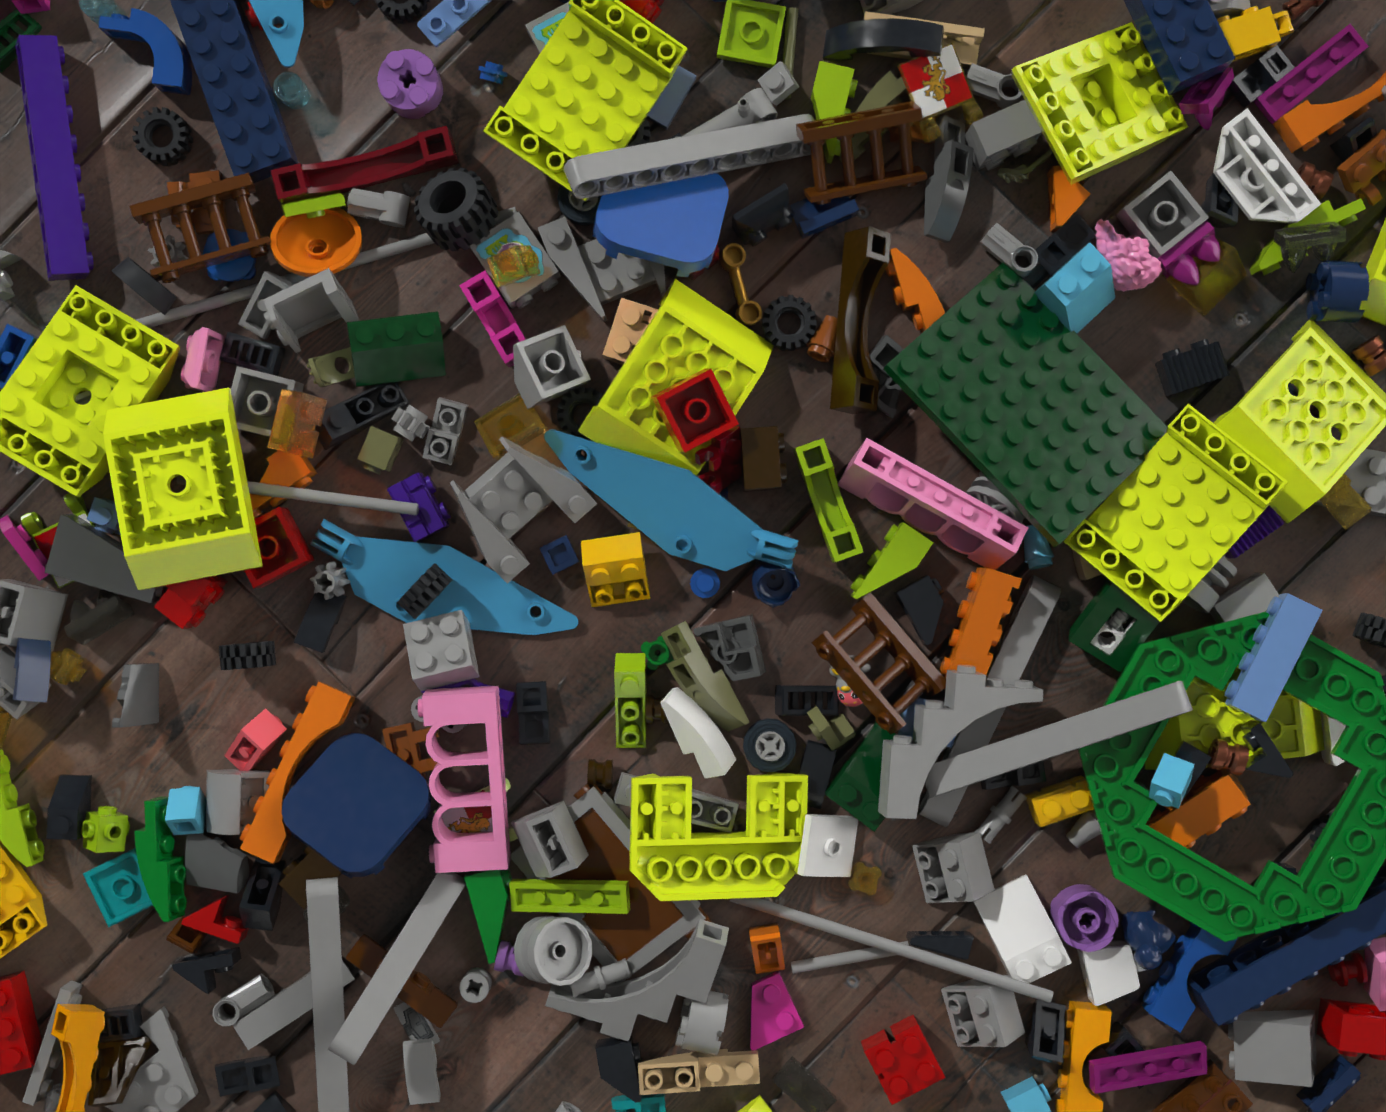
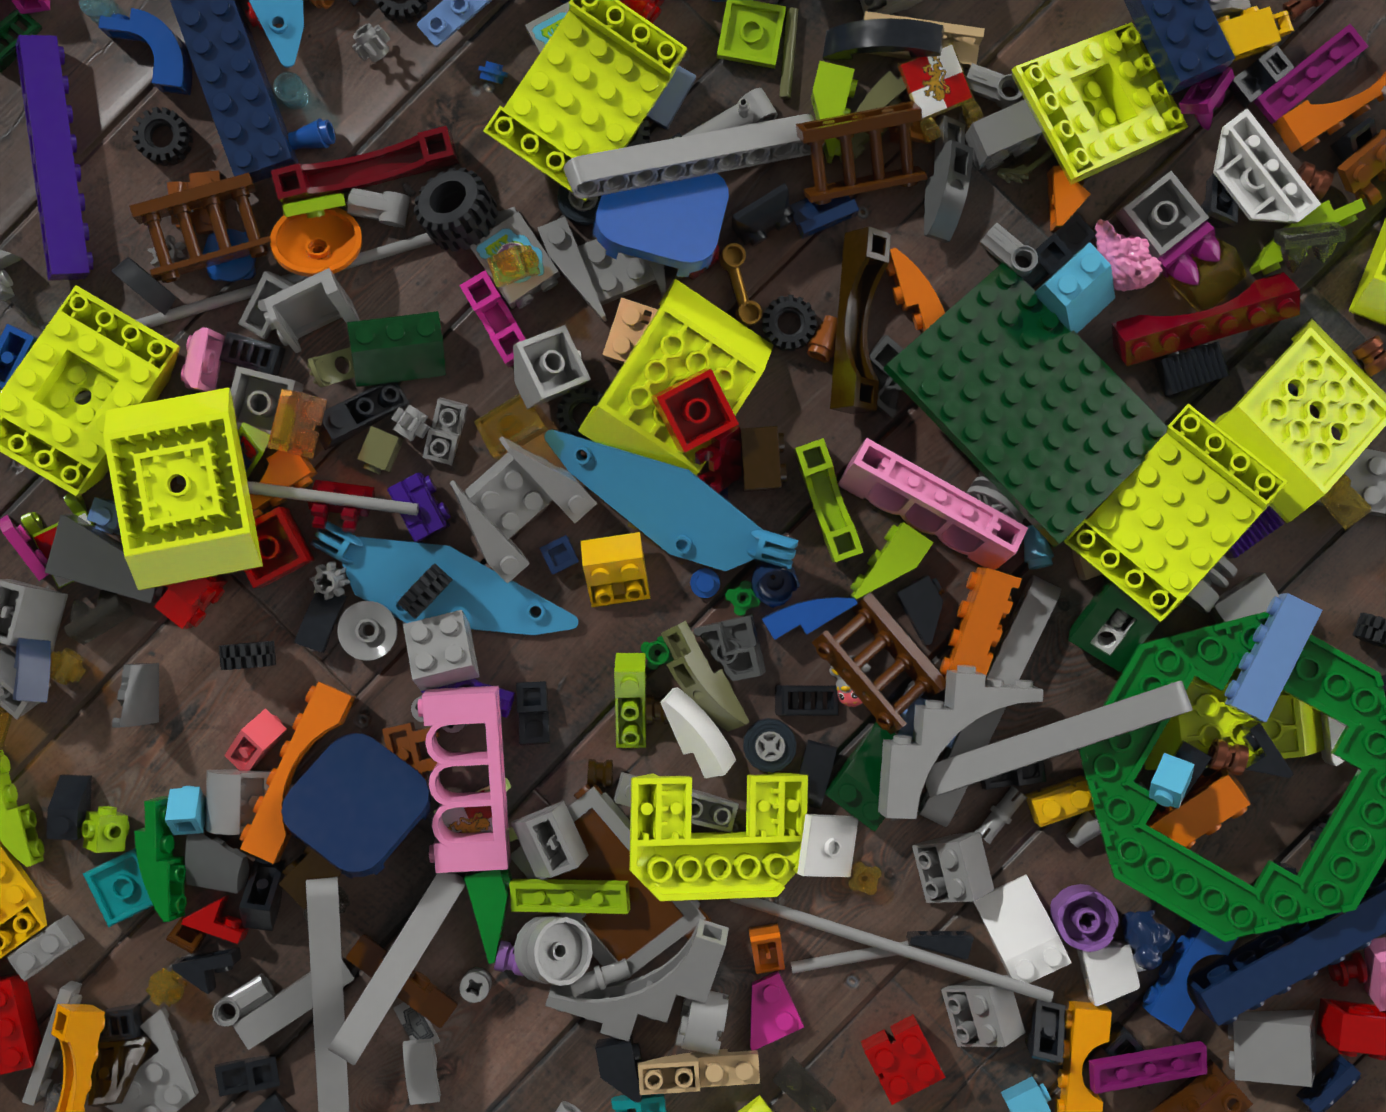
(45, 947): none -> light grey brick
(166, 987): none -> clear yellow gear
(253, 445): none -> lime slope
(313, 135): none -> blue cone
(348, 514): none -> dark red plate
(352, 630): none -> light grey dish
(371, 42): none -> light grey gear
(402, 68): medium lavender brick -> none
(734, 596): none -> green plate
(778, 83): light grey plate -> none
(807, 614): none -> blue slope
(834, 732): olive bracket -> none
(1155, 336): none -> dark red arch
(1337, 291): dark blue brick -> none

